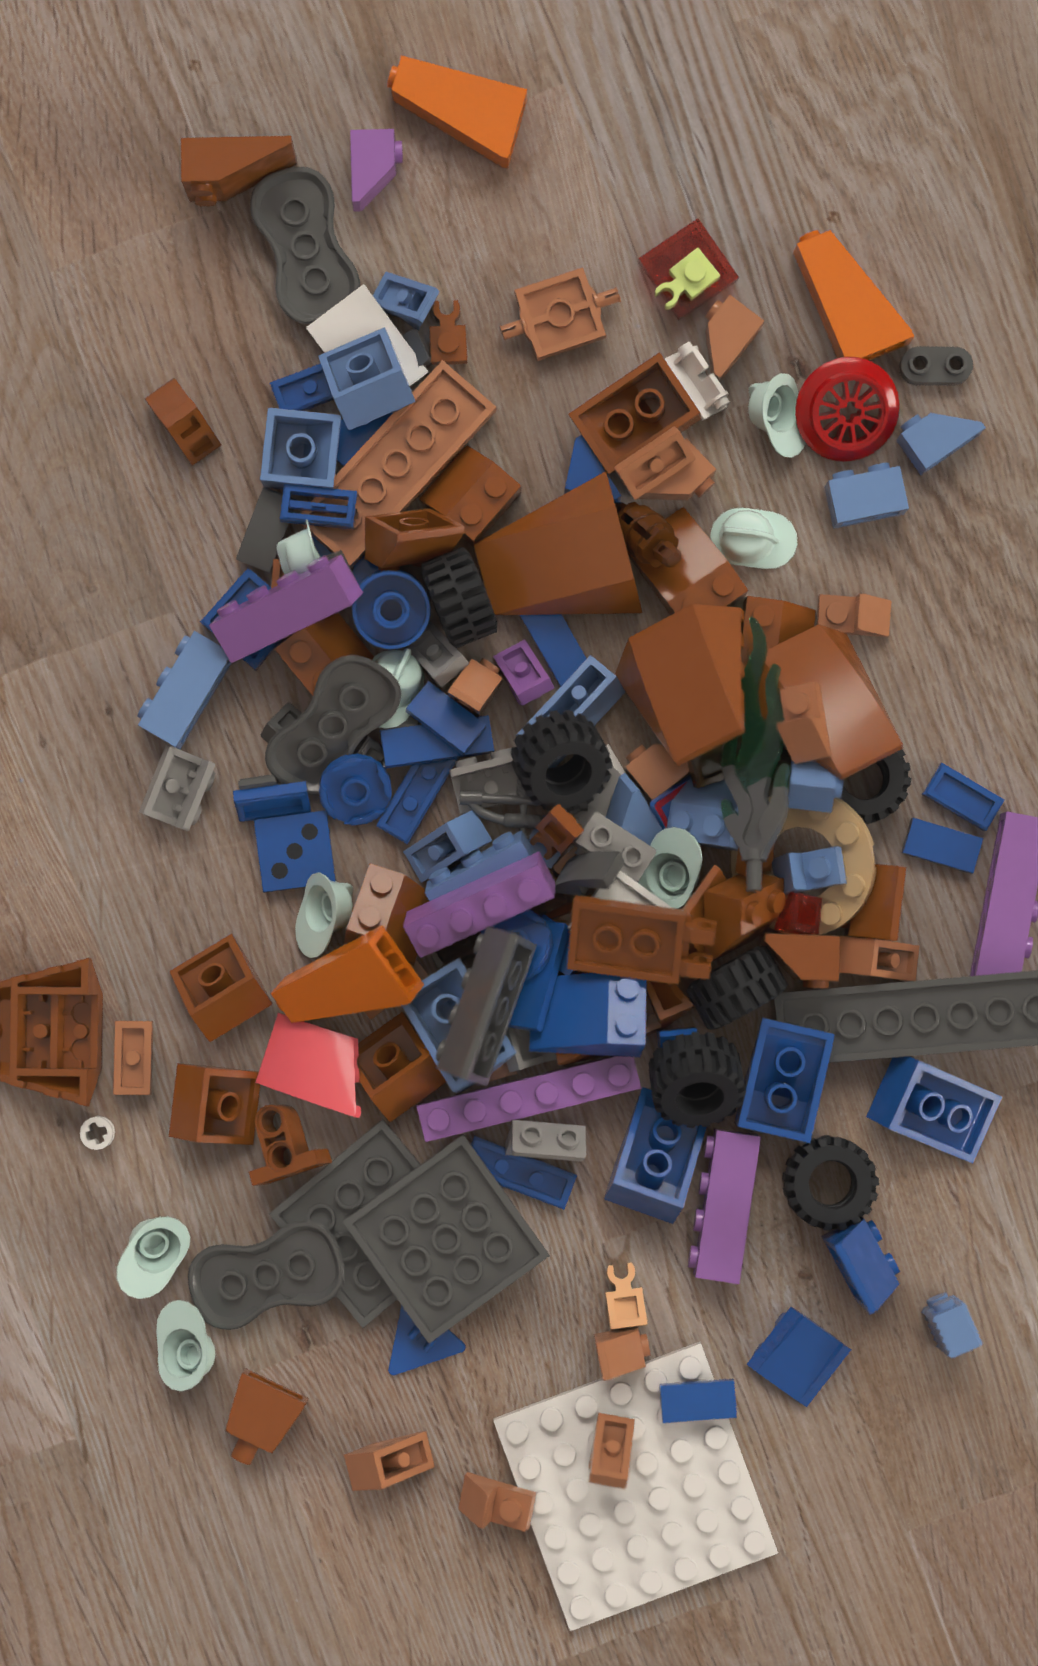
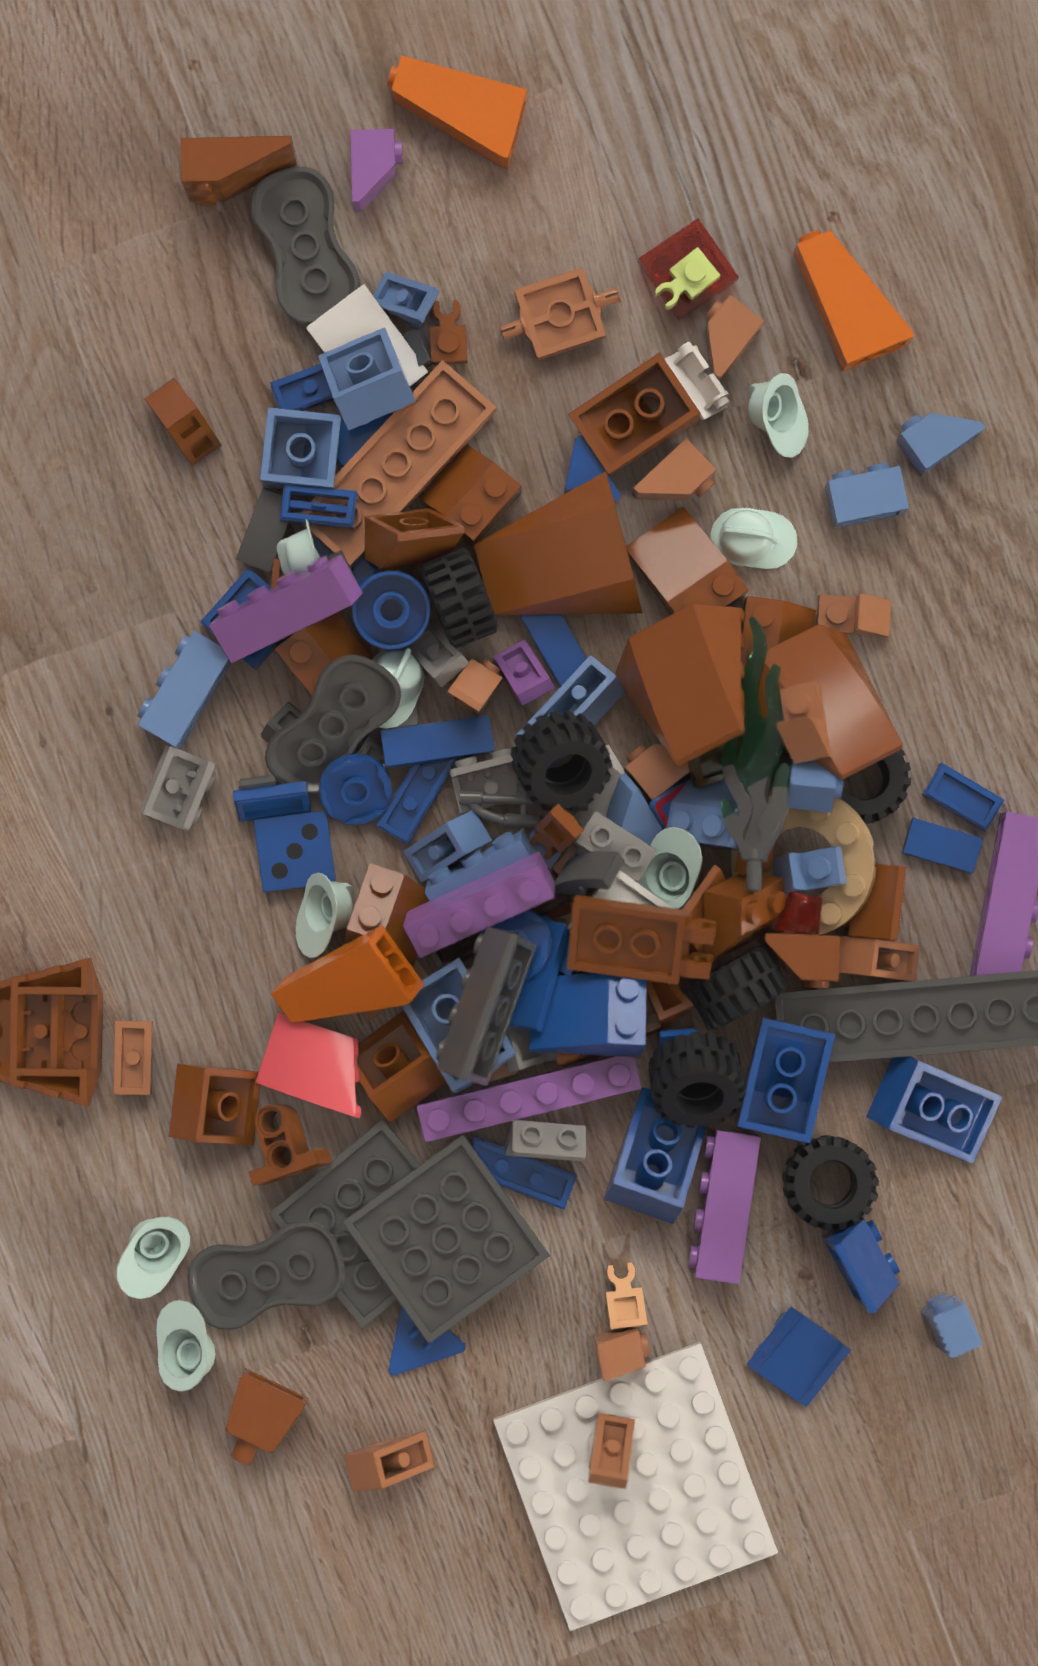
(94, 1143): white bush -> none
(220, 988): dark orange slope -> none
(445, 718): blue tile -> none
(497, 1502): nougat slope -> none
(648, 535): reddish brown piece -> none
(654, 463): nougat plate -> none
(698, 1400): blue tile -> none
(822, 381): red piece -> none
(937, 366): dark grey plate -> none

